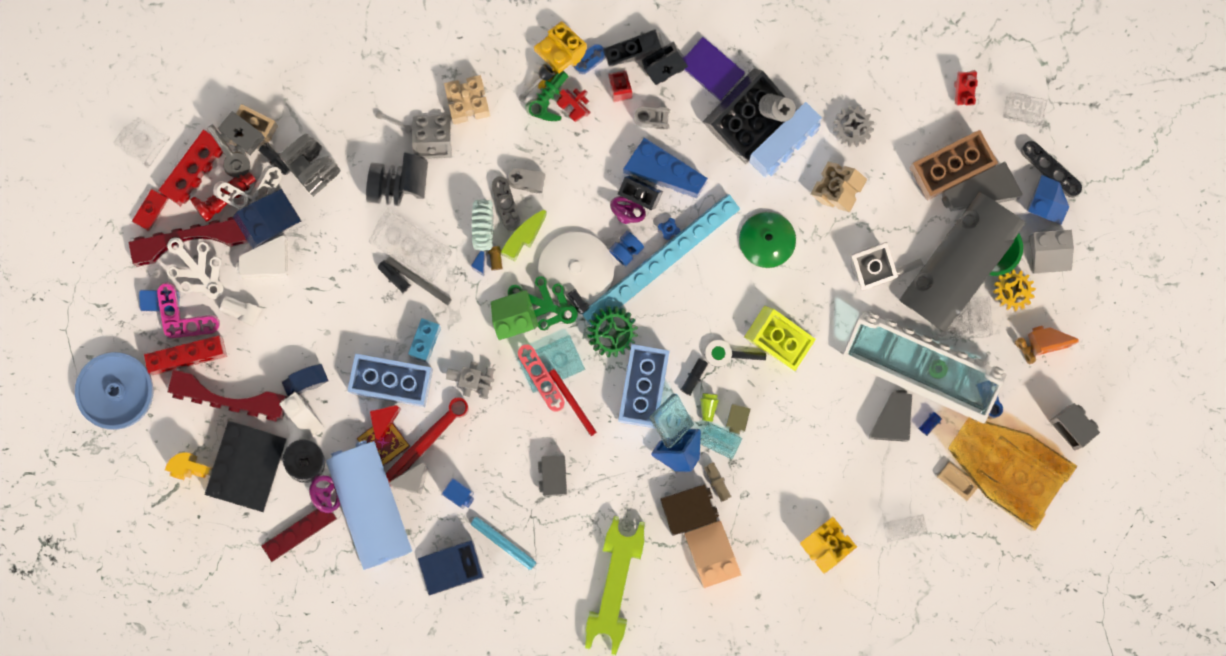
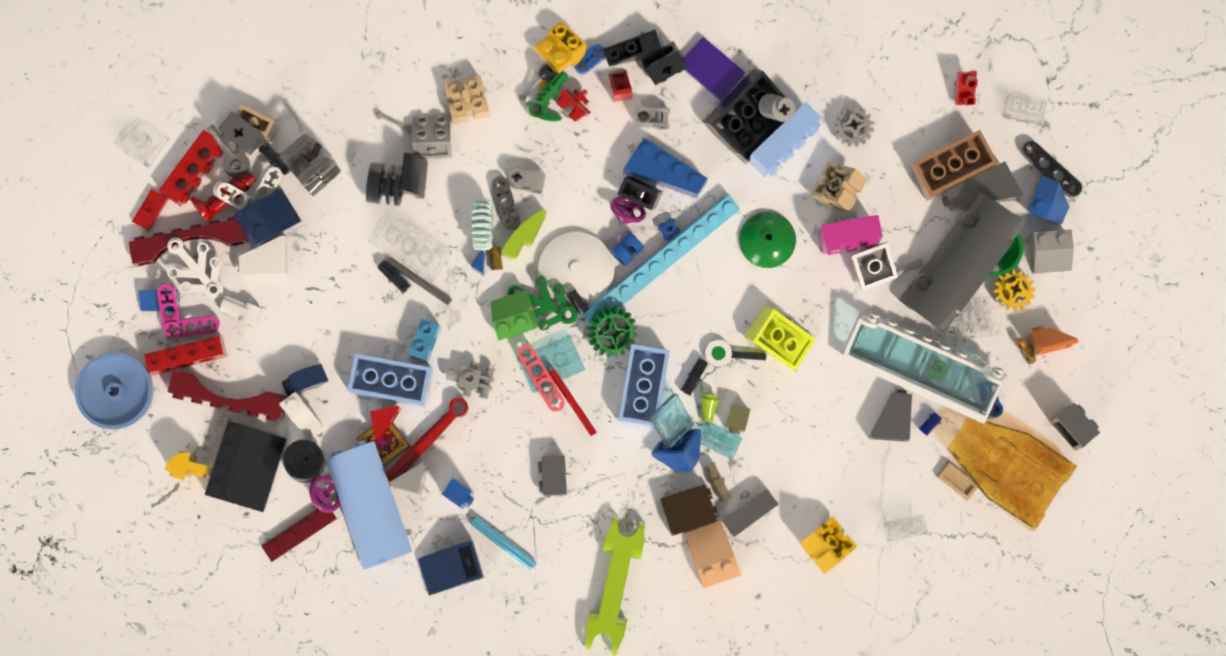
(750, 512): none -> dark grey beam
(850, 235): none -> dark pink brick

